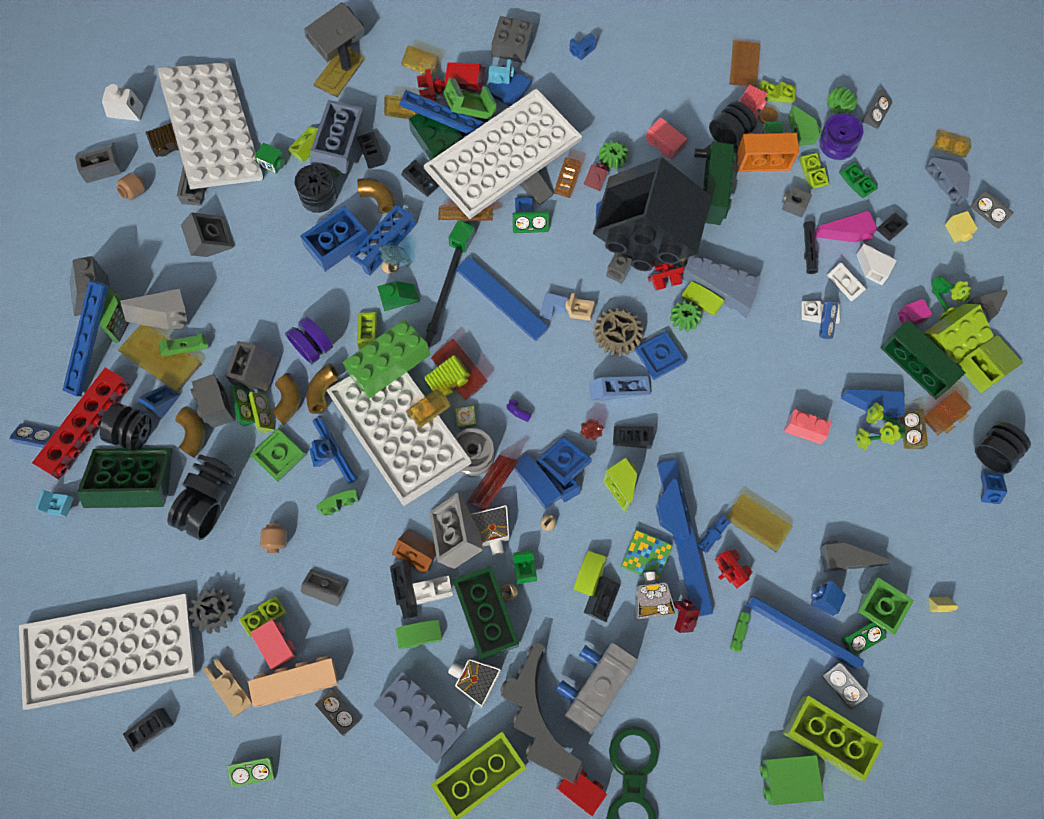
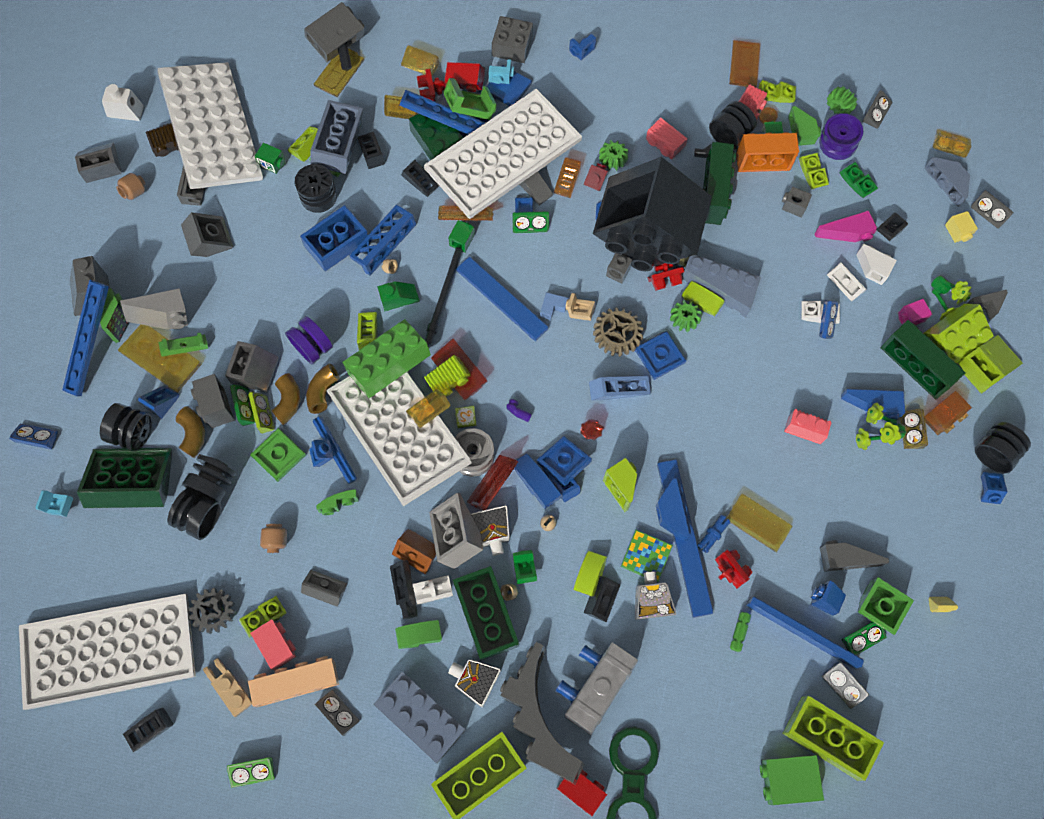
(72, 427): red brick -> none
(379, 192): pearl gold cylinder -> none
(394, 255): clear light blue slope -> none
(632, 443): black slope -> none
(687, 616): dark red bracket -> none
(810, 254): black pin -> none

